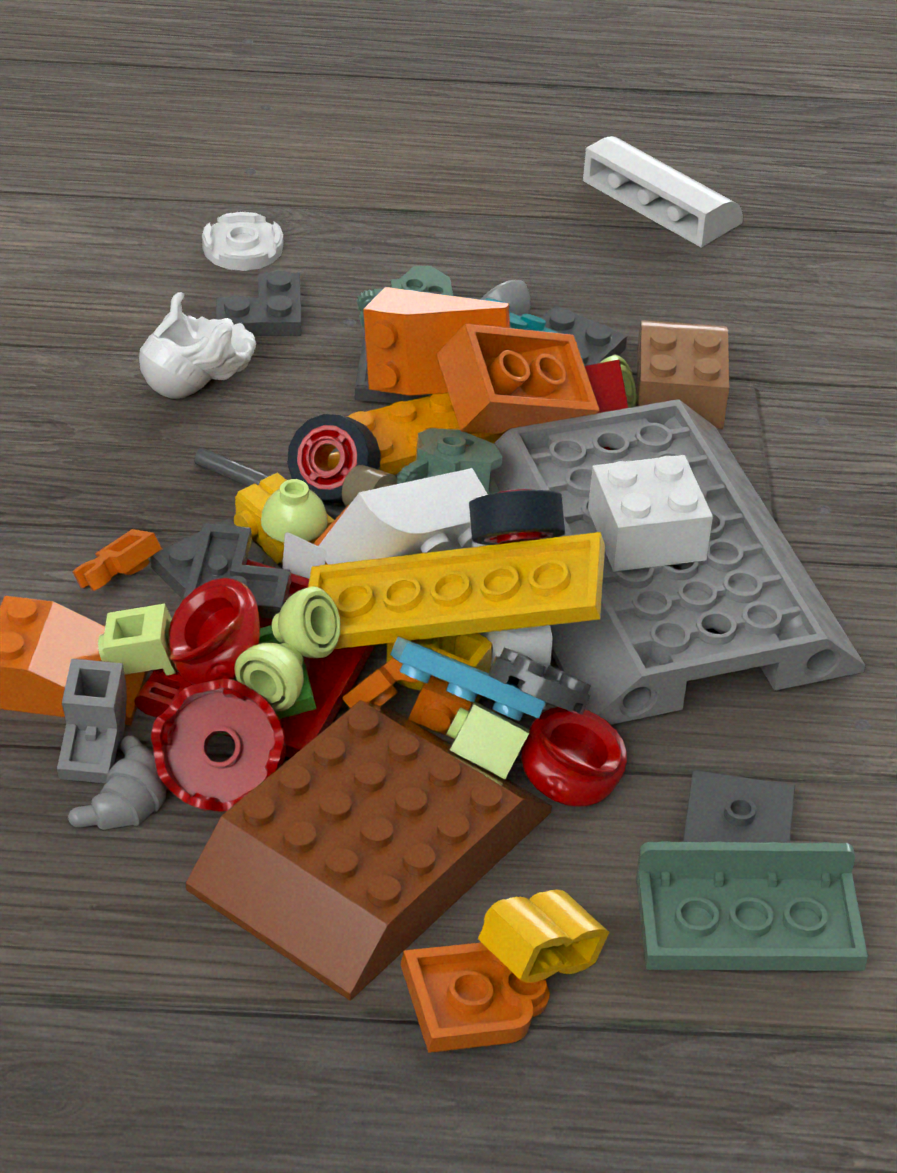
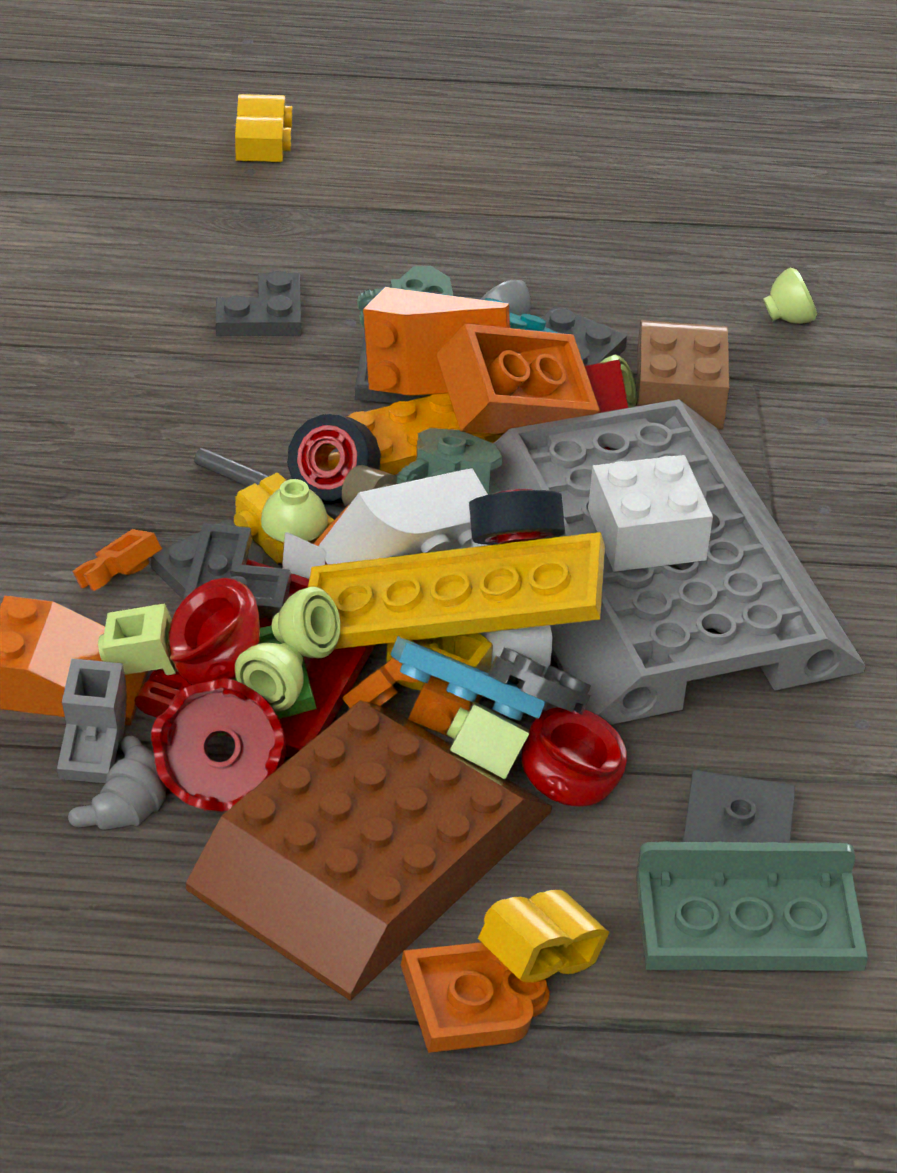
(192, 351): white hair -> none
(242, 241): white tile -> none
(262, 128): none -> yellow brick
(659, 191): white brick -> none
(790, 299): none -> yellowish green brick

